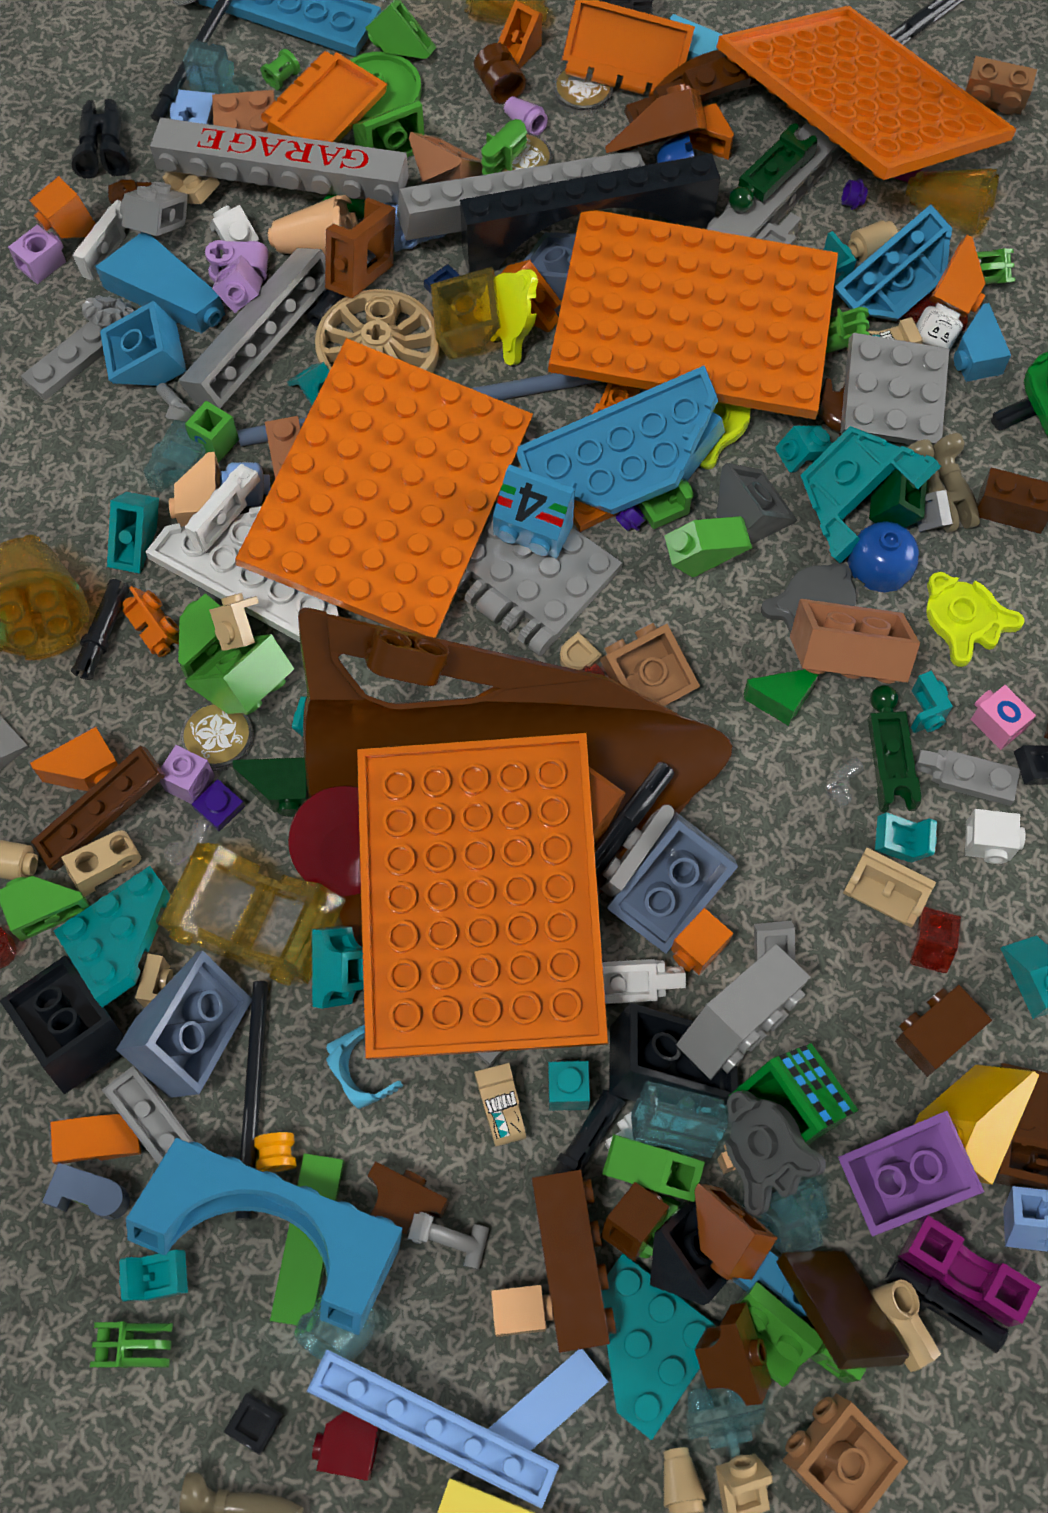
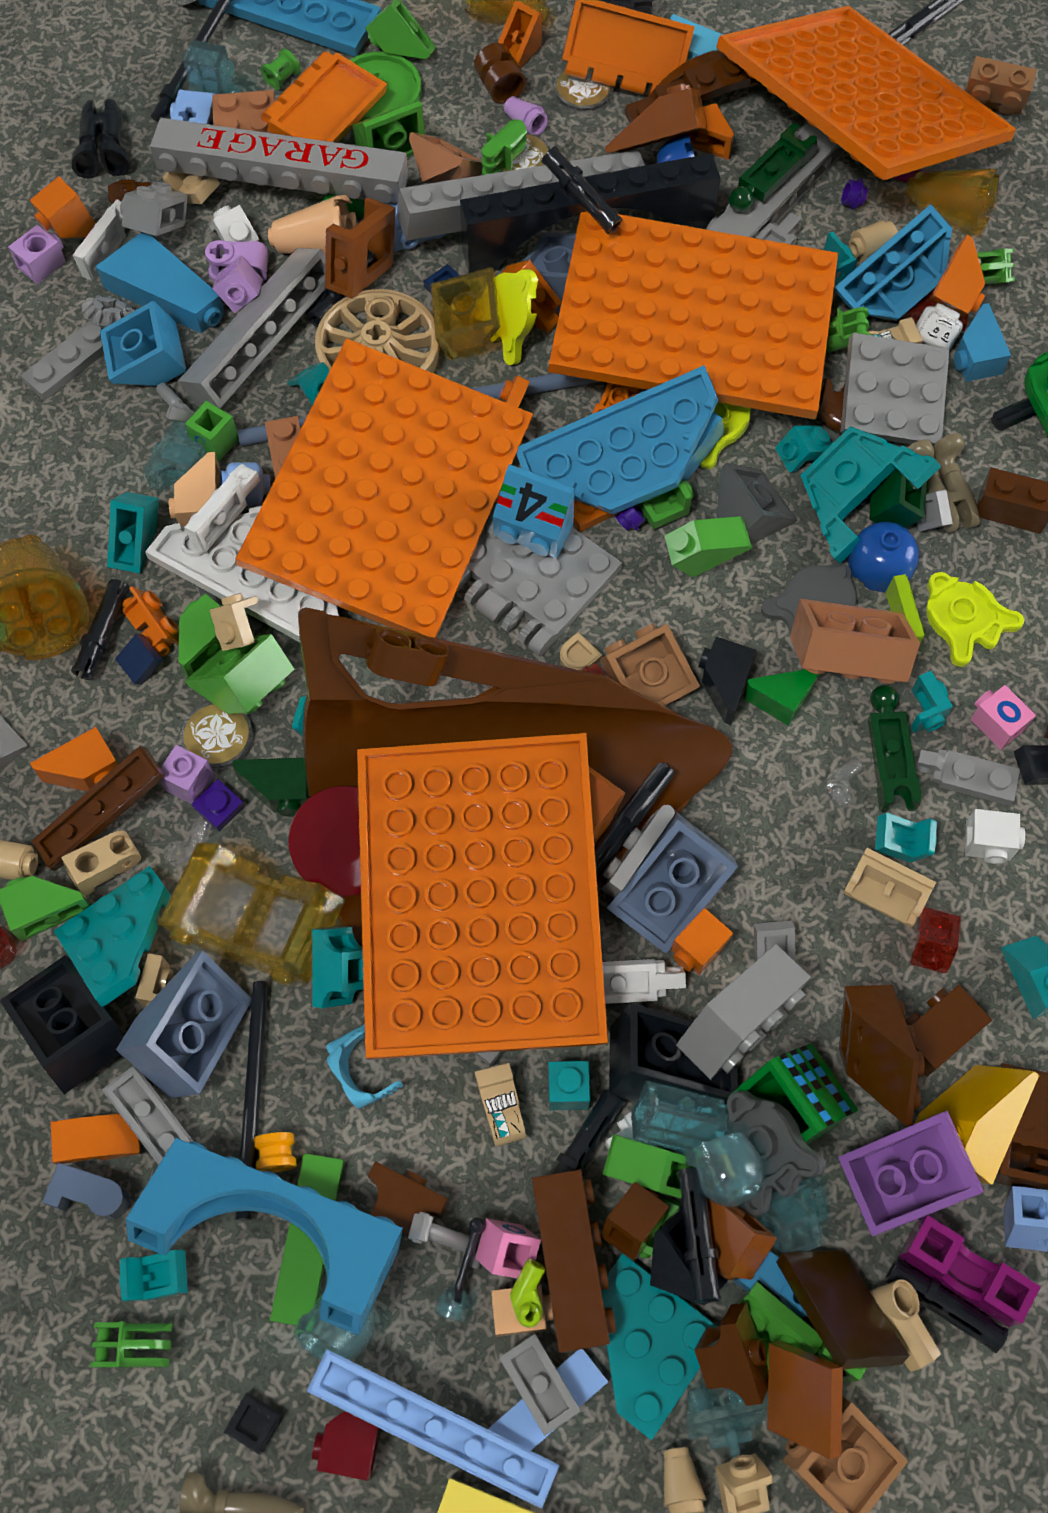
(139, 659): none -> dark blue tile
(454, 1301): none -> hinge
(506, 1247): none -> bright pink brick
(514, 390): none -> orange plate
(525, 1294): none -> lime arm
(539, 1384): none -> light grey plate
(556, 163): none -> black pin
(704, 1286): none -> black pin
(726, 674): none -> black slope
(728, 1169): none -> clear light blue helmet
(805, 1399): none -> dark orange tile
(881, 1049): none -> reddish brown slope
(902, 600): none -> lime tile

